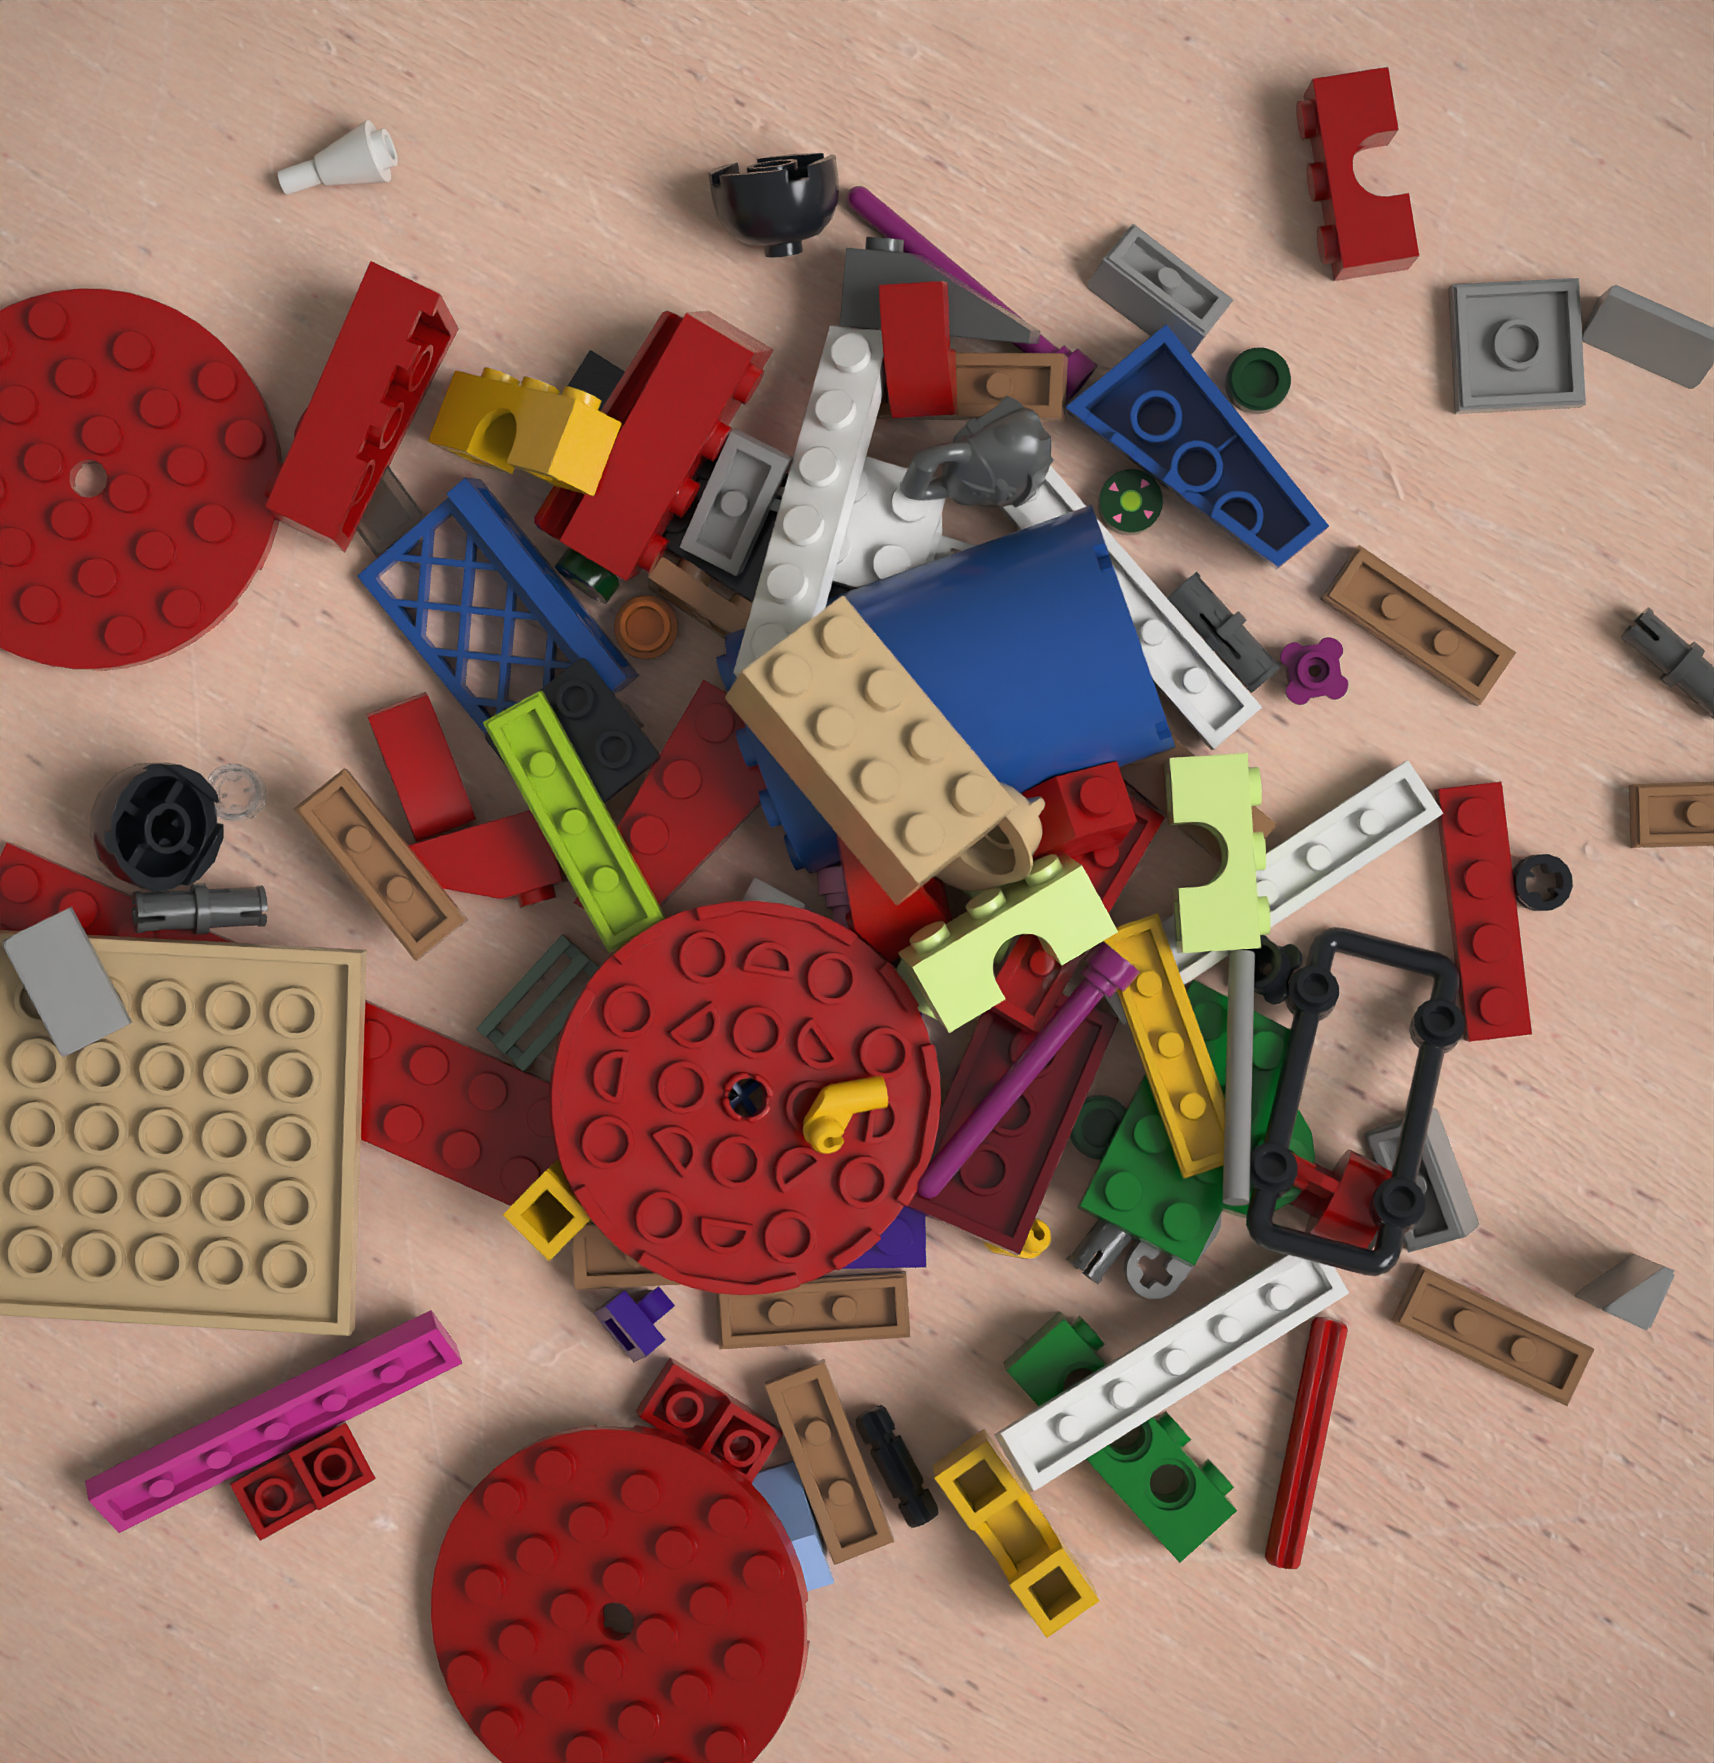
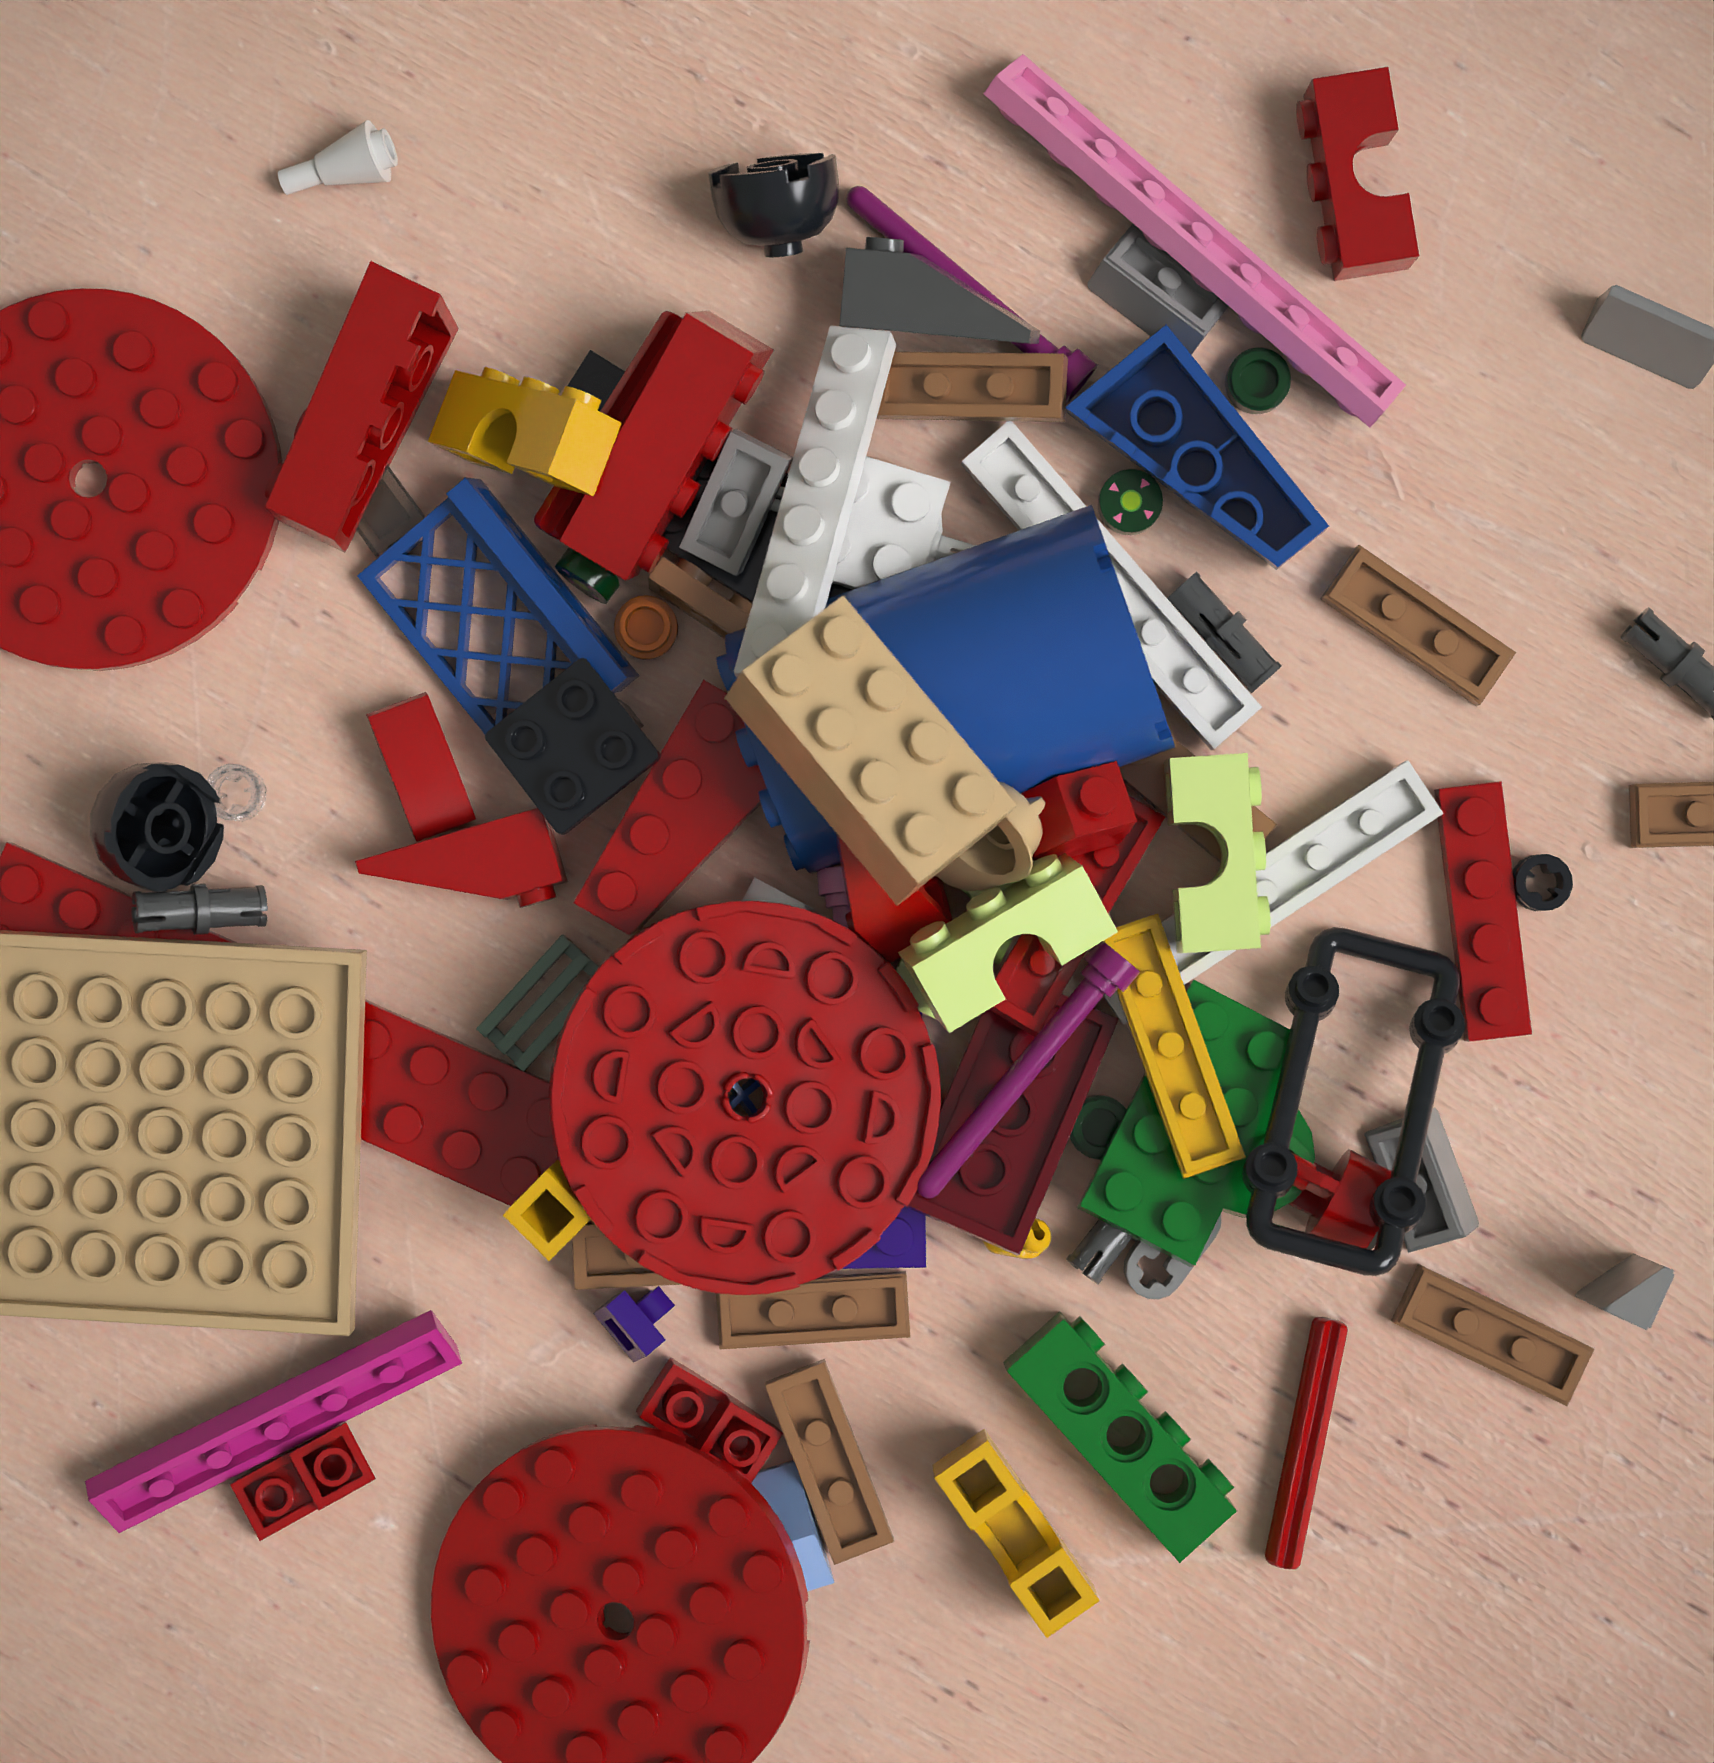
(66, 982): light grey slope -> none
(380, 864): medium nougat tile -> none
(574, 820): lime tile -> none
(835, 1107): yellow arm -> none
(896, 1466): black axle -> none
(918, 350): red slope -> none
(988, 463): dark grey piece -> none
(1167, 1367): white plate -> none
(1194, 240): none -> bright pink plate
(1238, 1078): light grey bar -> none
(1283, 962): black plate -> none
(1300, 683): magenta plate -> none
(1517, 346): light grey tile -> none

